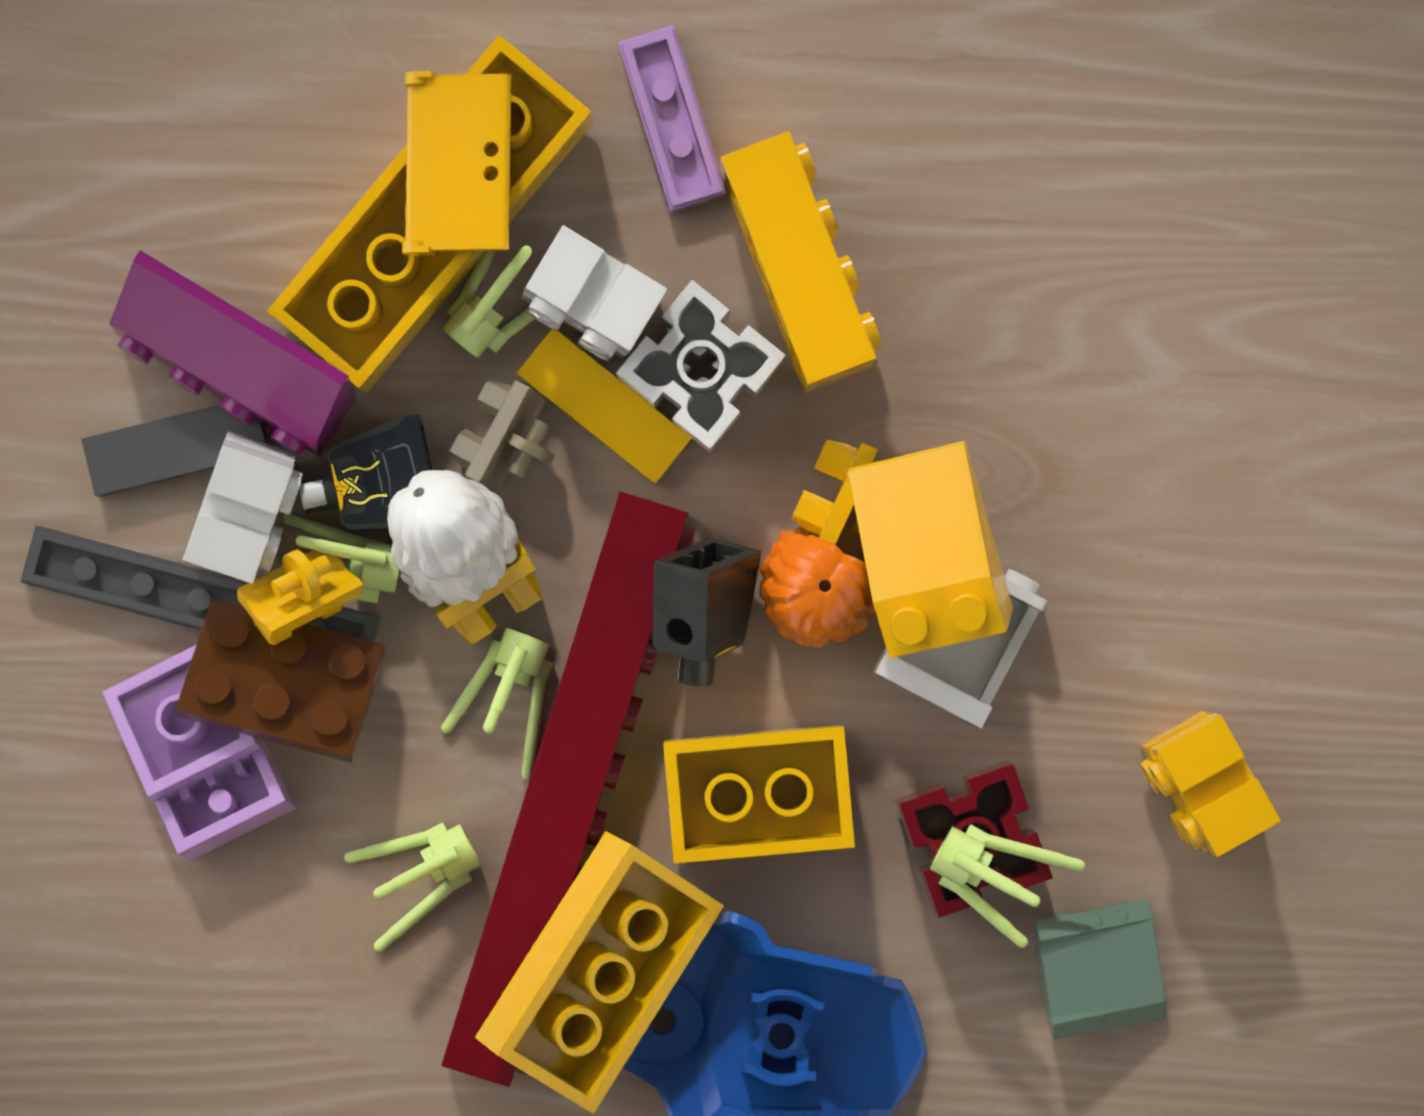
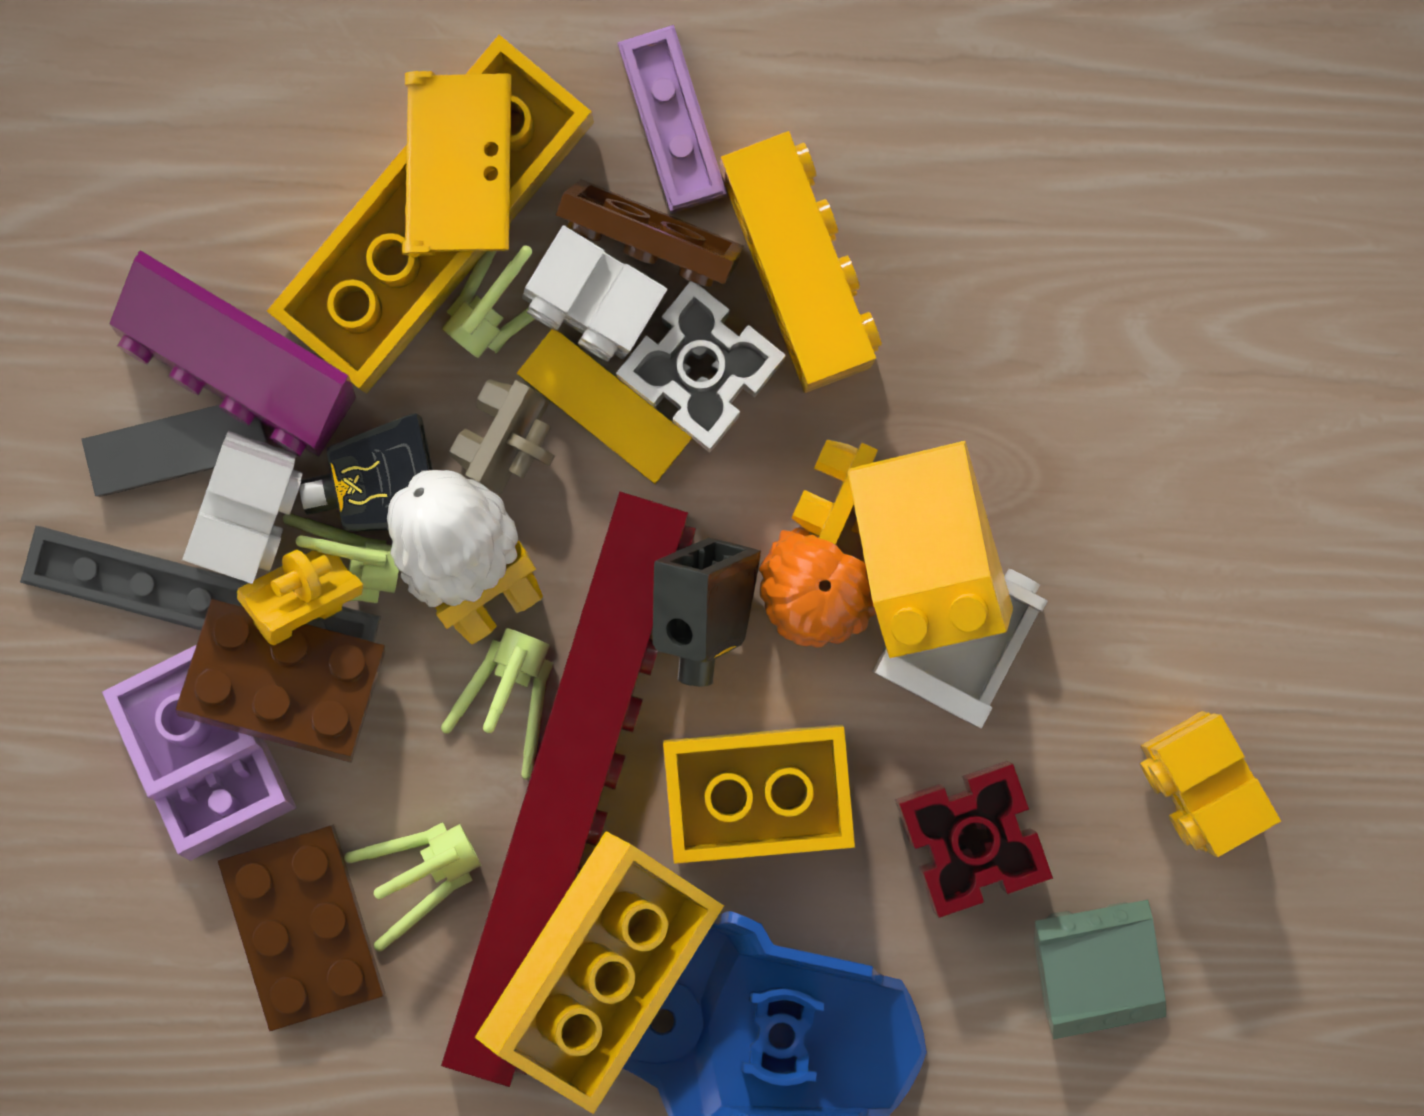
(301, 927): none -> reddish brown plate
(649, 233): none -> reddish brown plate
(964, 860): yellowish green plant -> none

